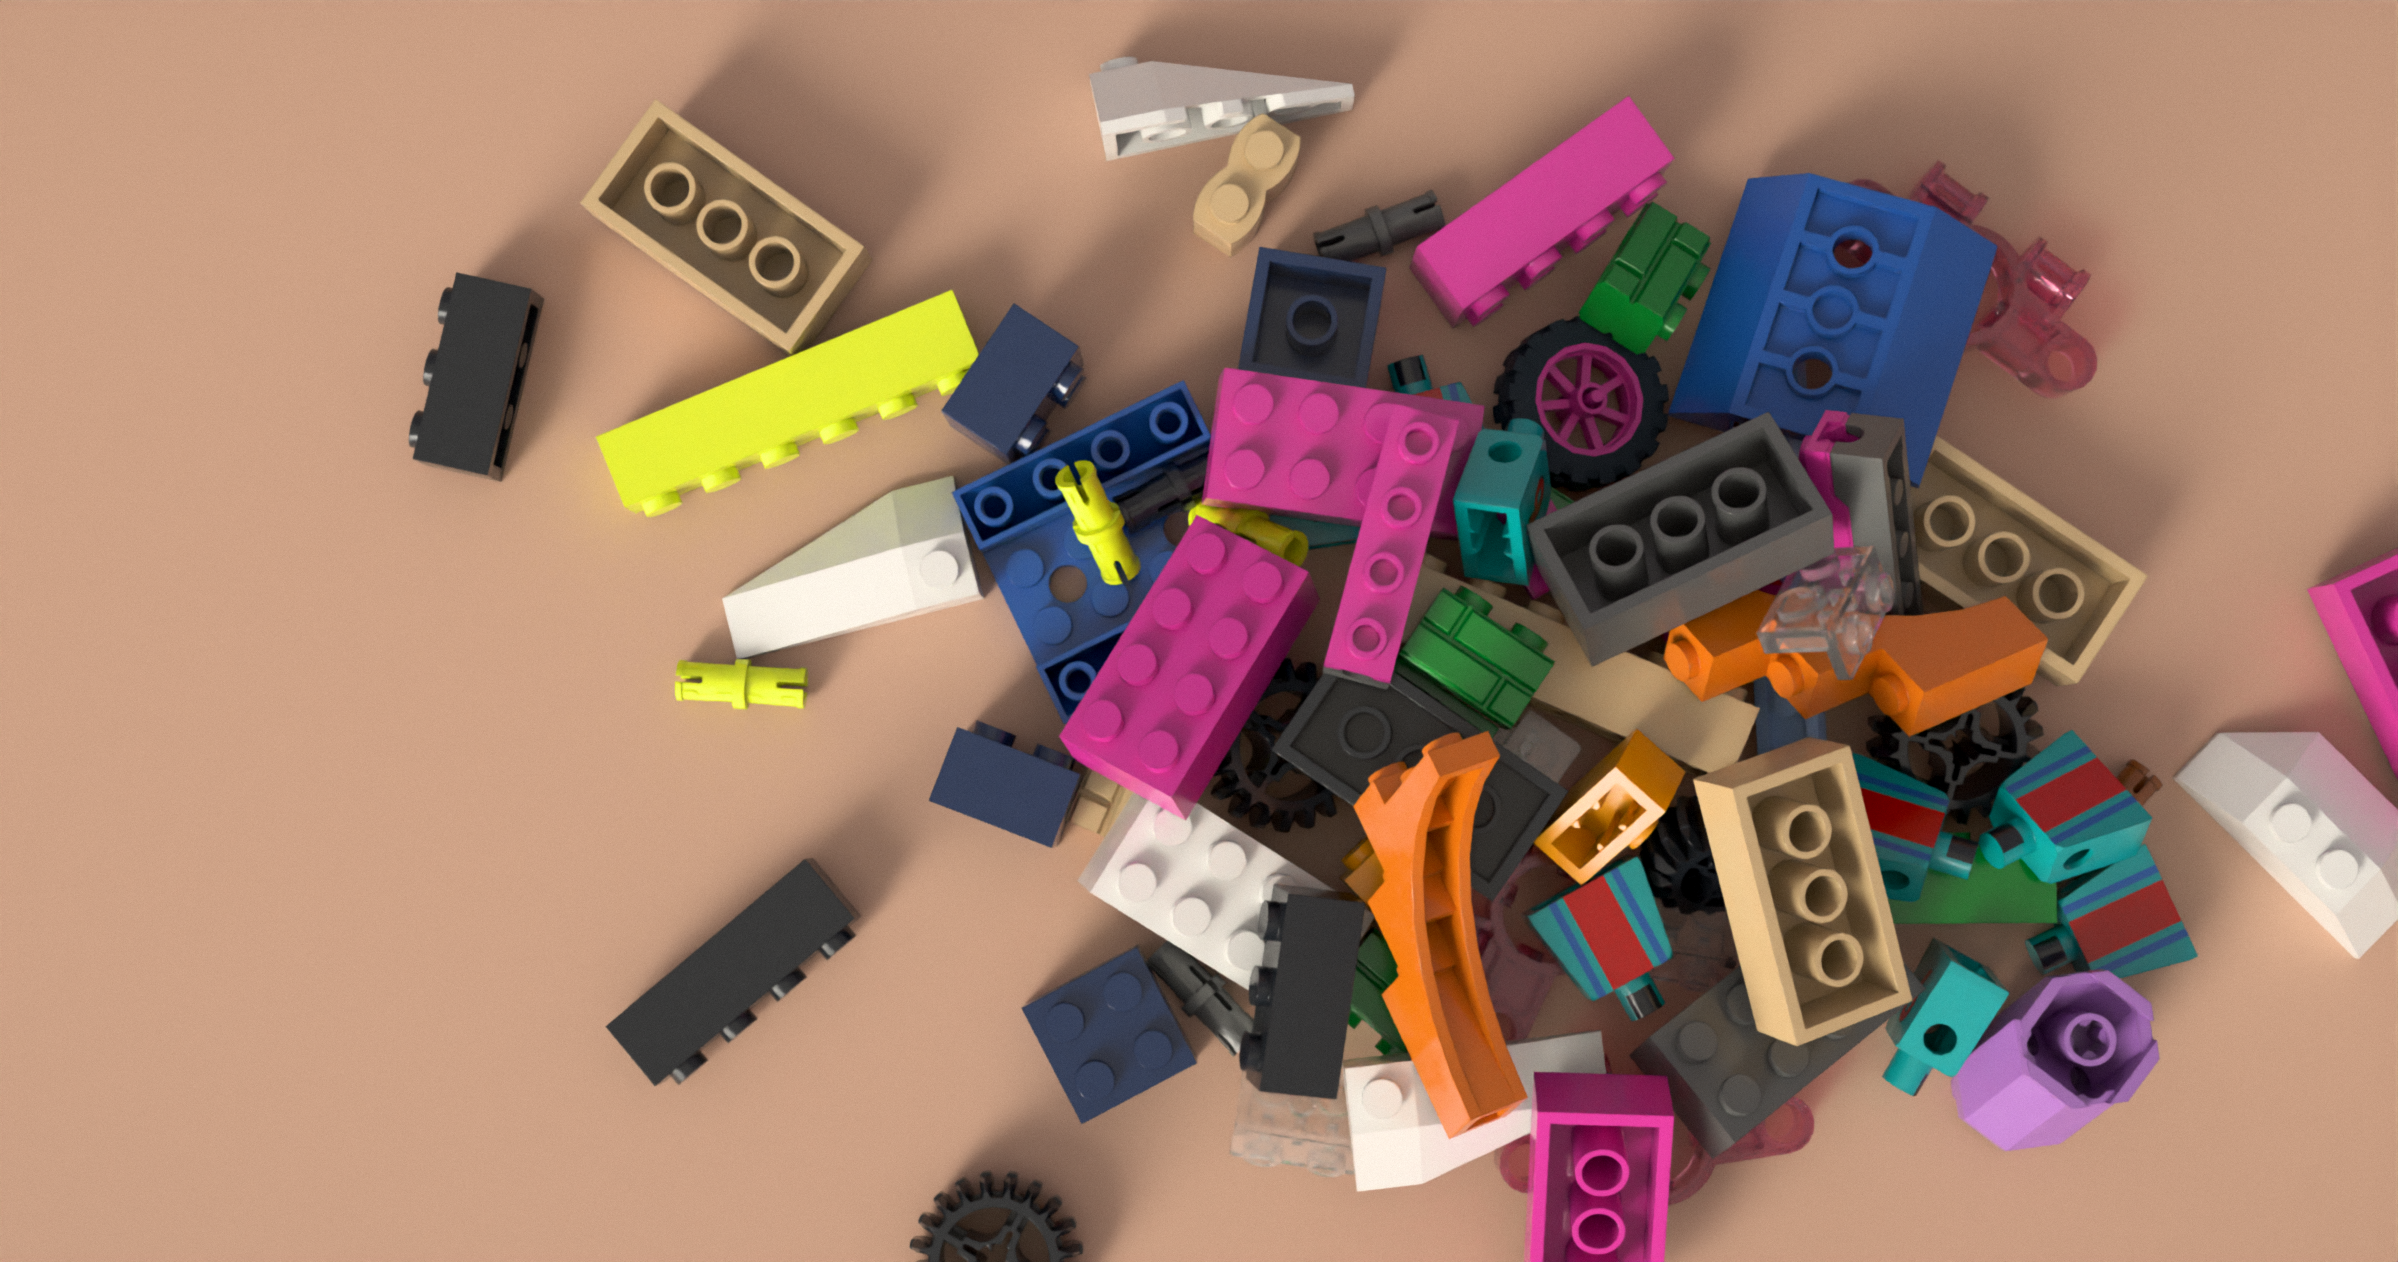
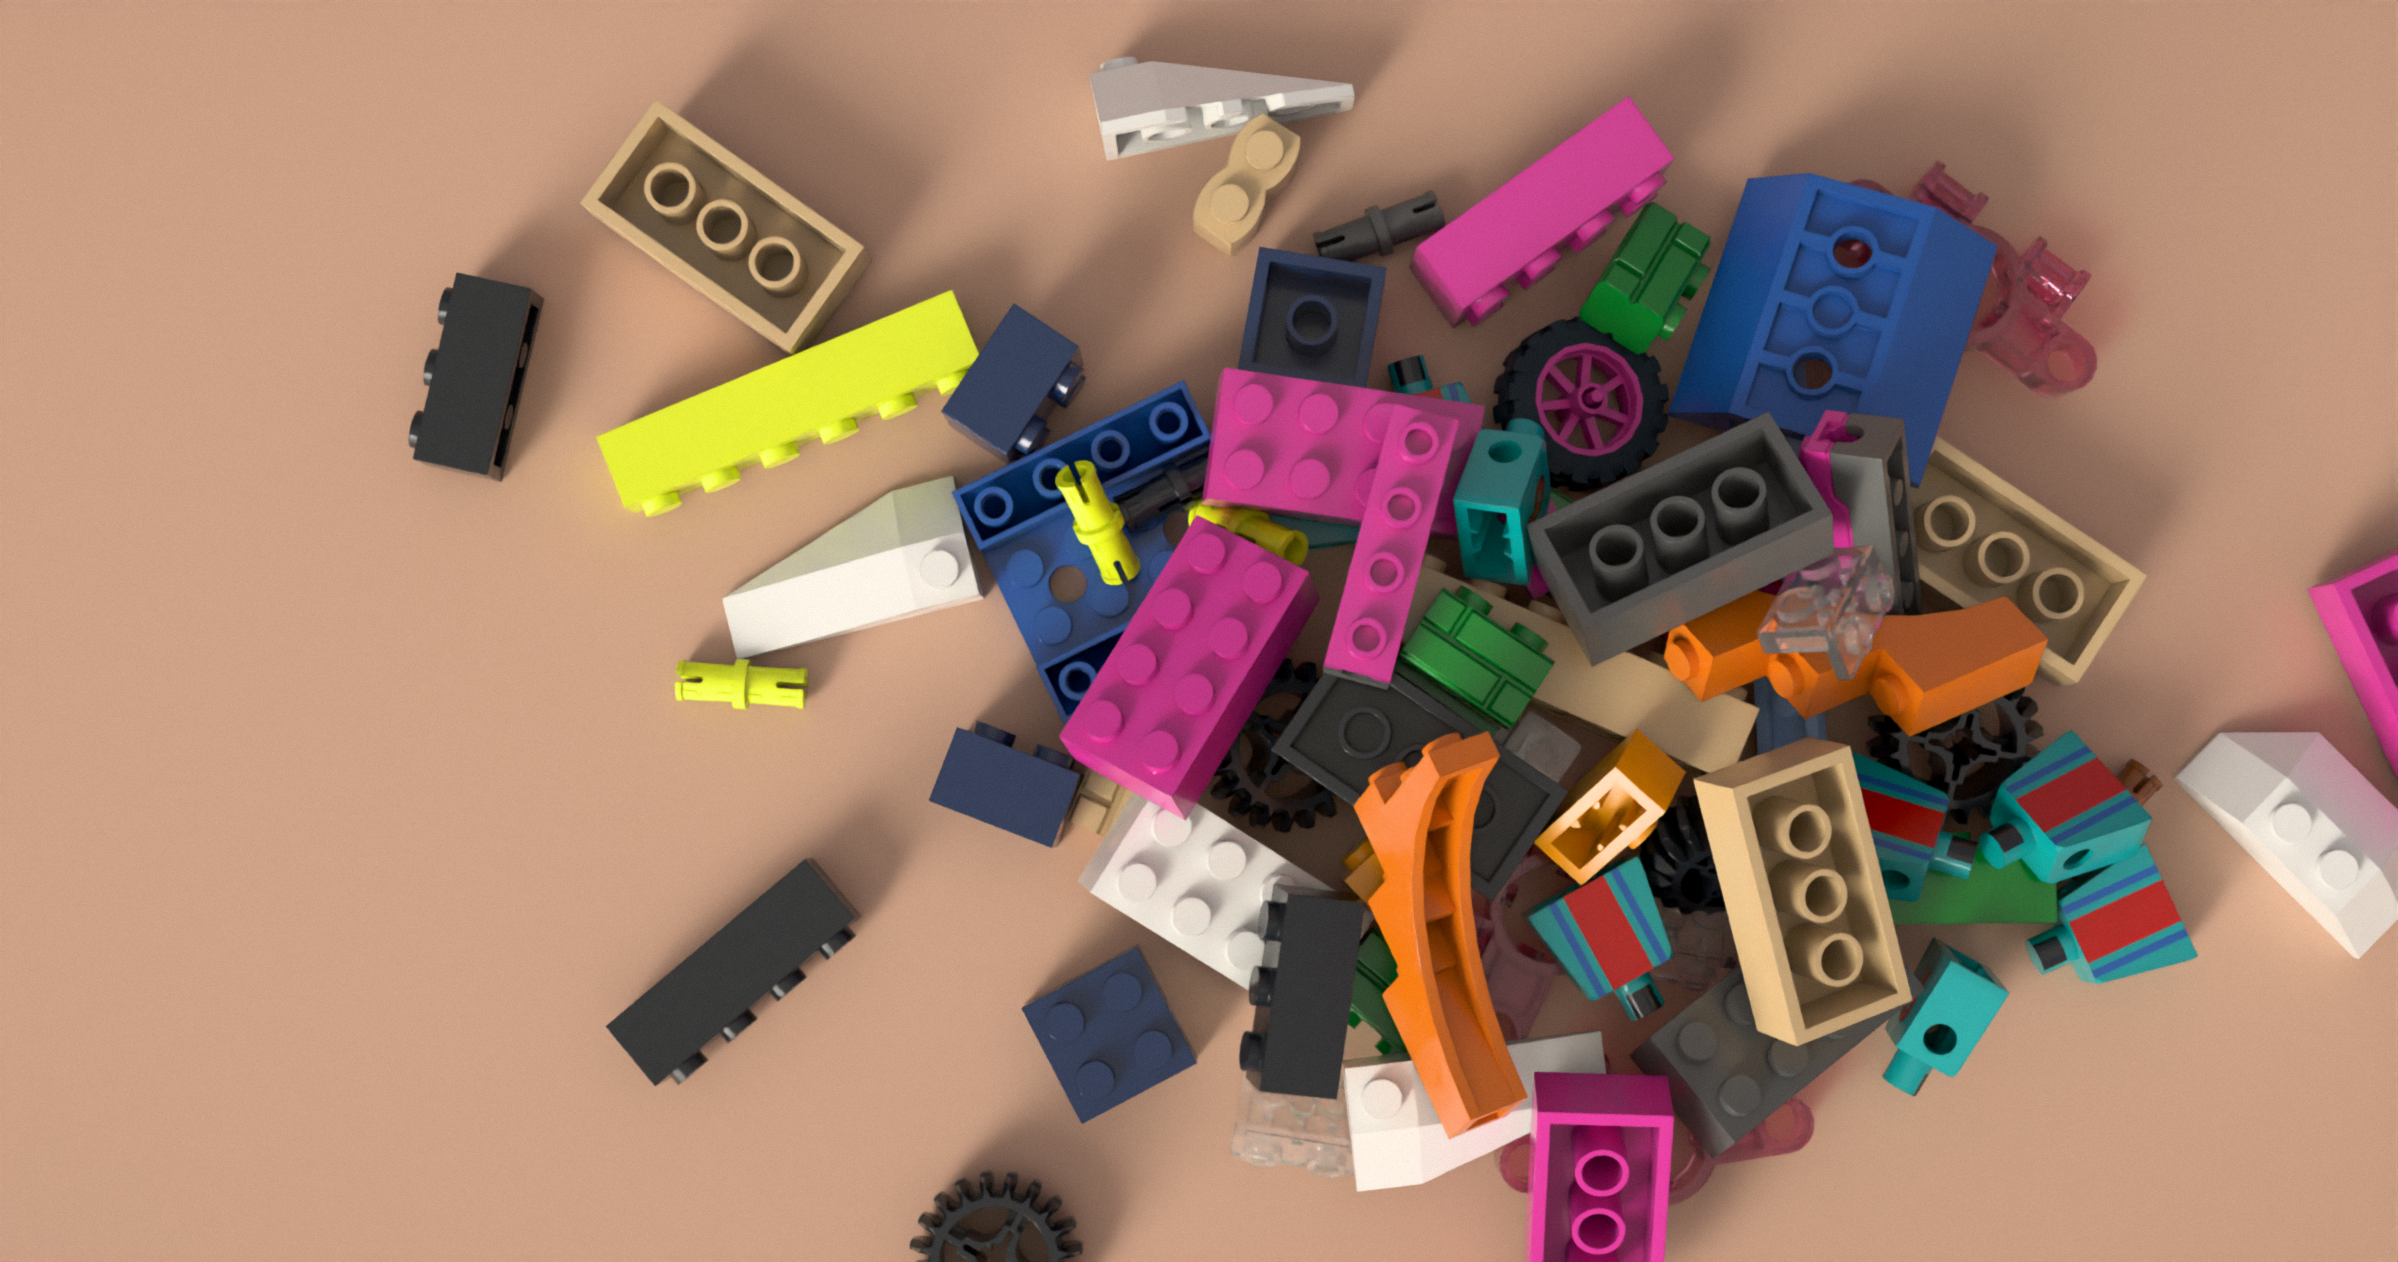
(1202, 995): dark grey pin -> none
(2056, 1060): medium lavender brick -> none

